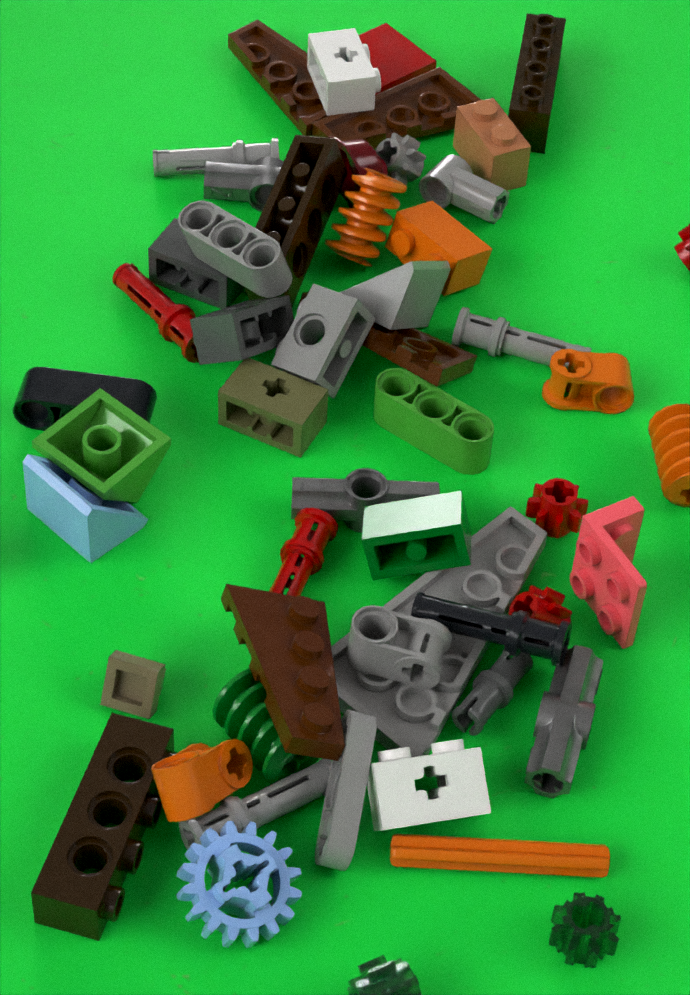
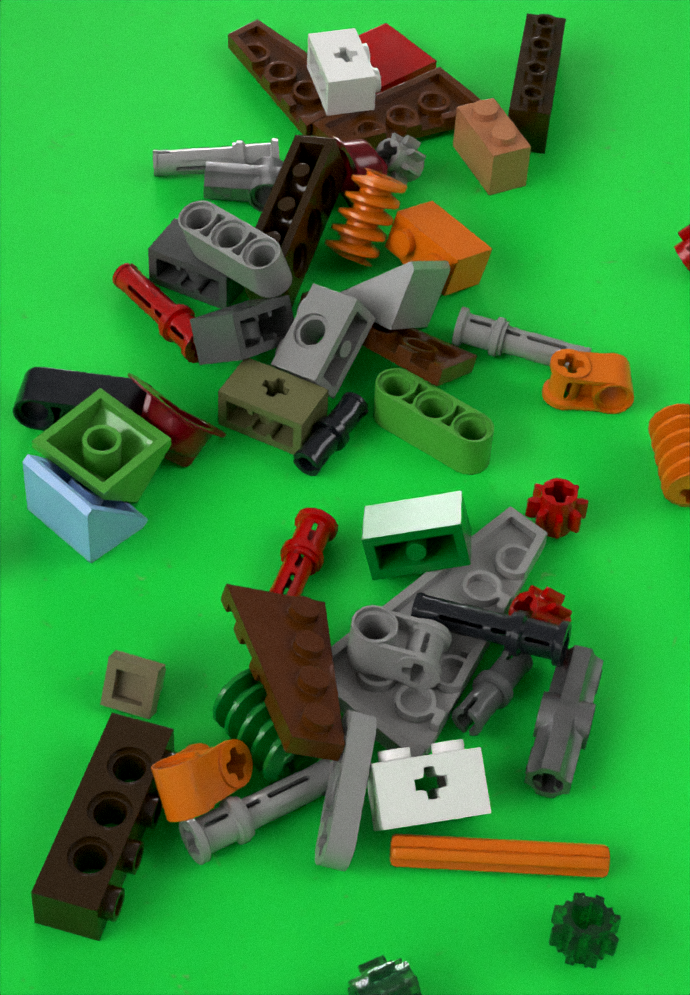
(186, 431): none -> dark red piece
(248, 903): light blue gear -> none
(330, 433): none -> black pin
(347, 497): flat silver piece -> none
(456, 184): light grey piece -> none
(605, 571): coral bracket -> none

